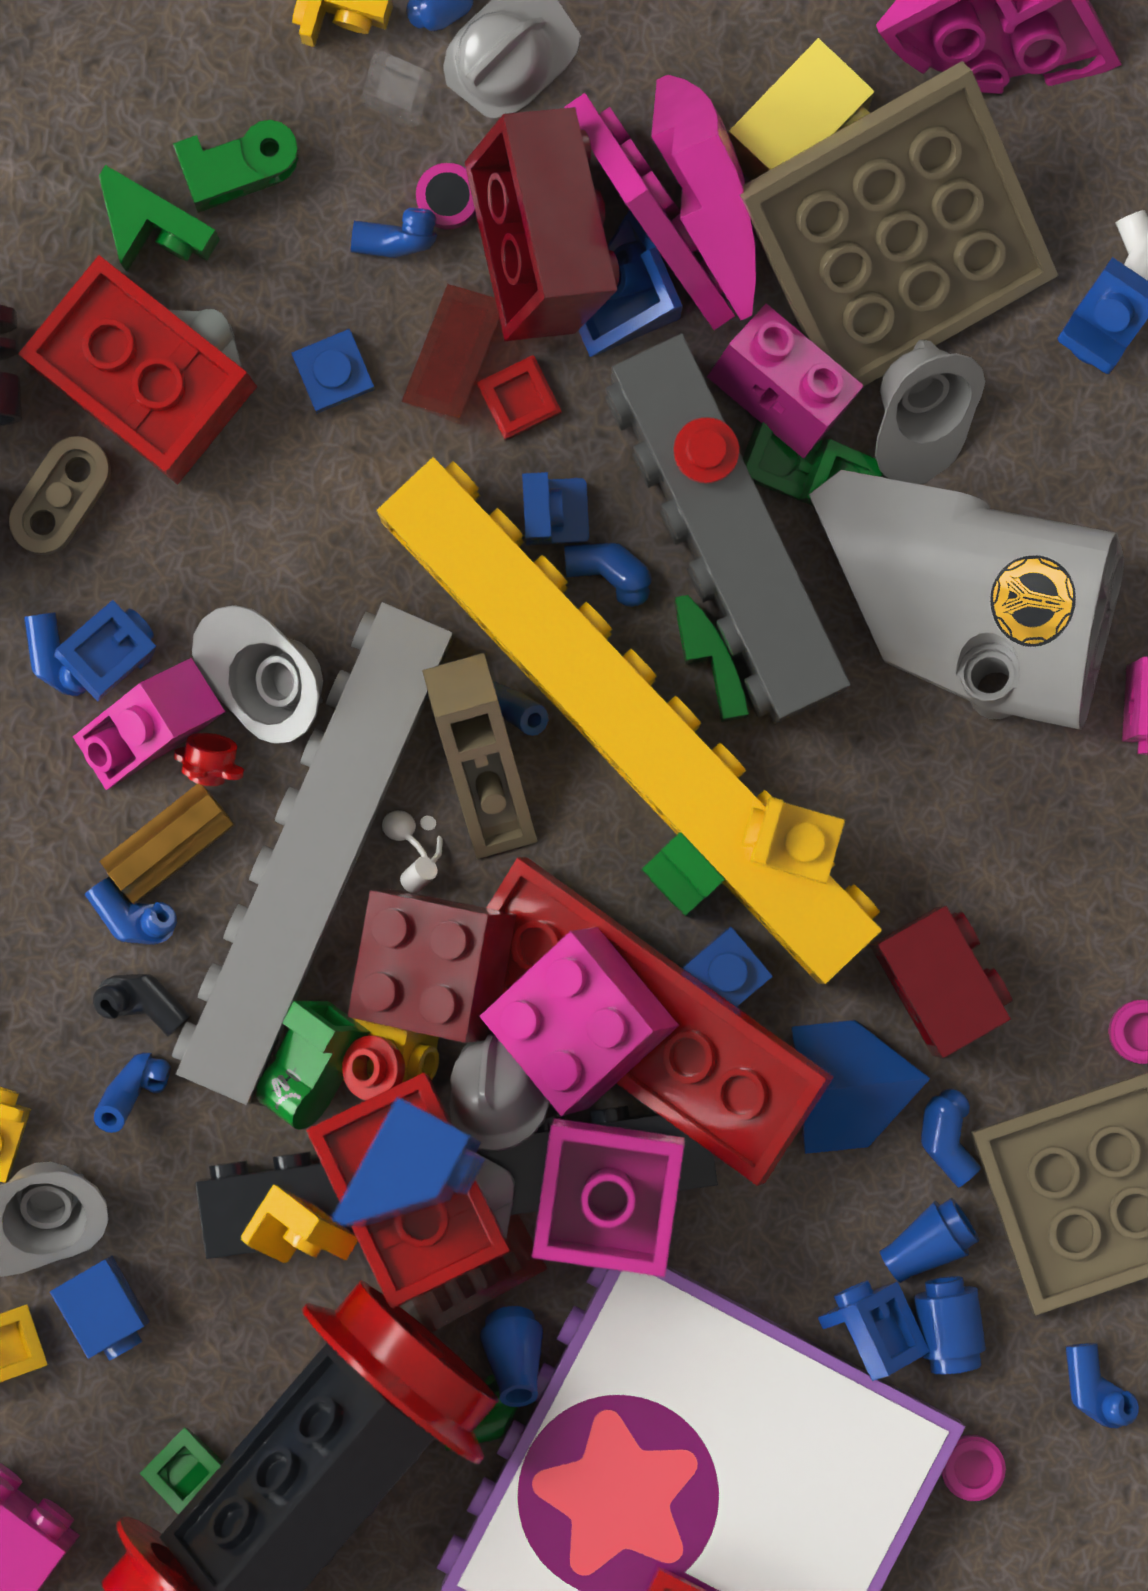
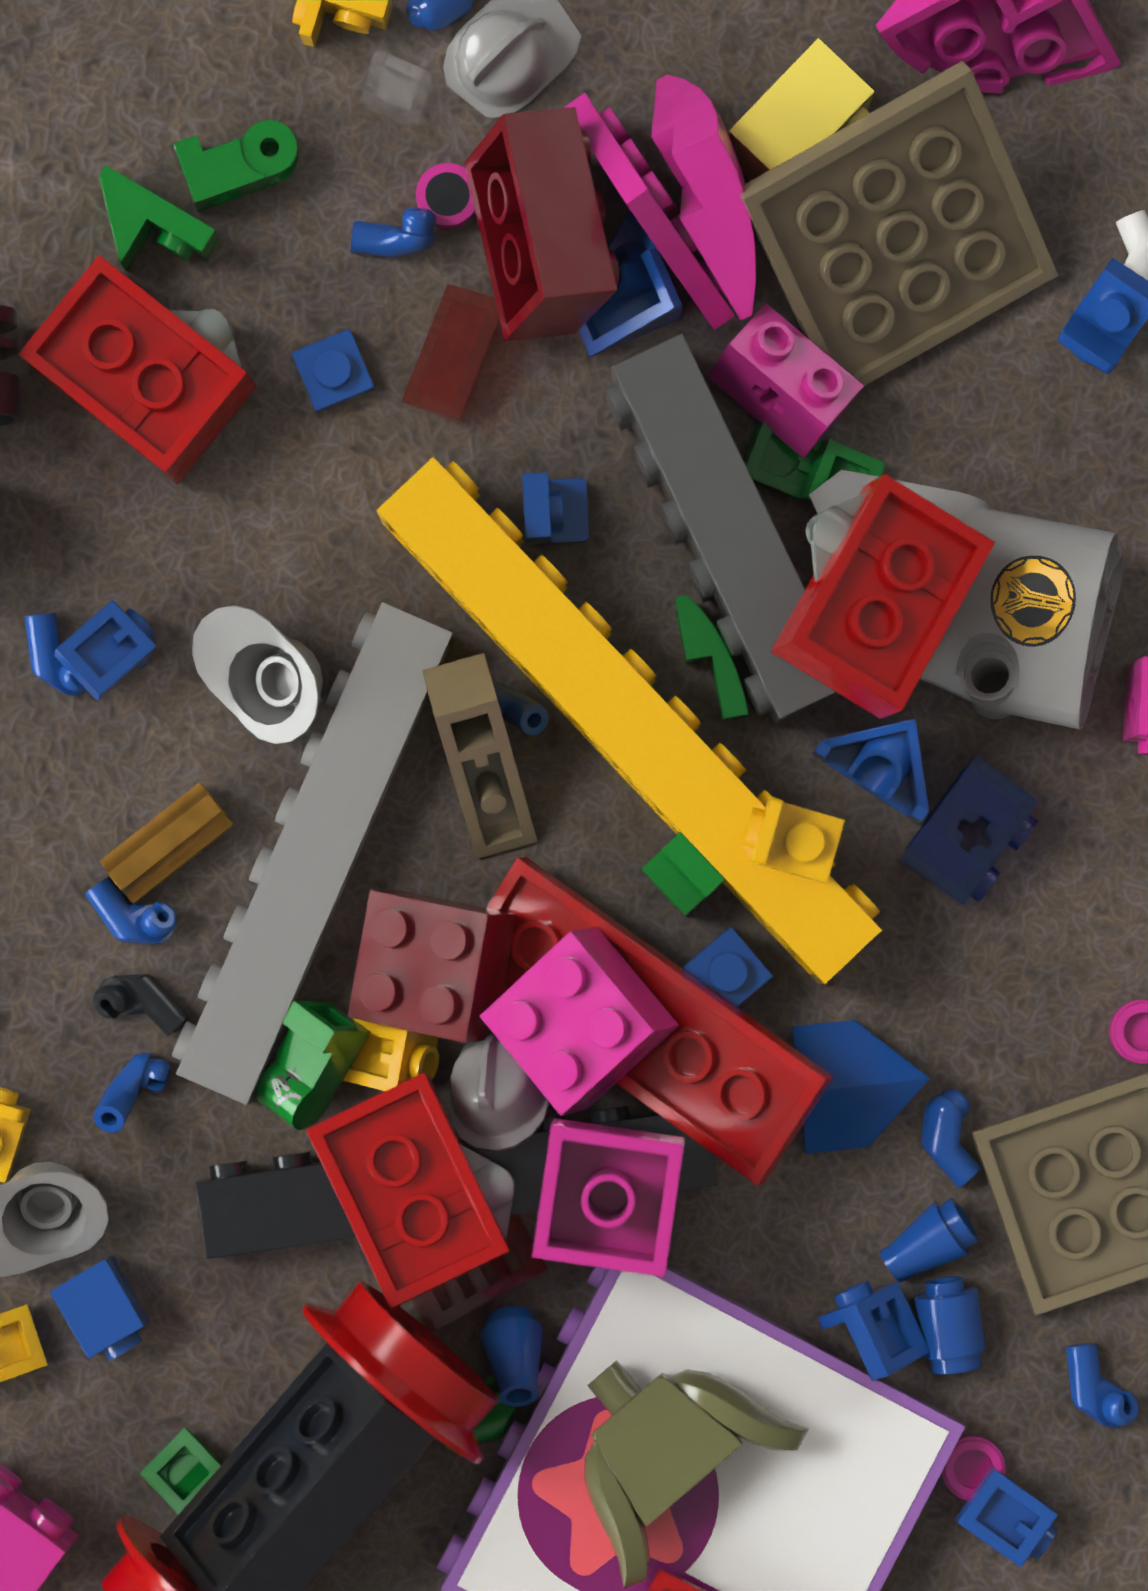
(55, 493): dark tan plate -> none
(148, 722): dark pink slope -> none
(209, 759): red plate -> none
(291, 1223): yellow bracket -> none
(388, 1066): red plate -> none
(401, 826): white piece -> none
(409, 1168): blue slope -> none
(519, 397): red tile -> none
(616, 565): blue arm -> none
(663, 1446): none -> olive torso
(706, 450): red plate -> none
(880, 593): none -> red piece
(883, 763): none -> blue slope
(927, 412): light grey piece -> none
(942, 980): dark red brick -> none
(974, 795): none -> clear blue brick
(1009, 1518): none -> blue bracket

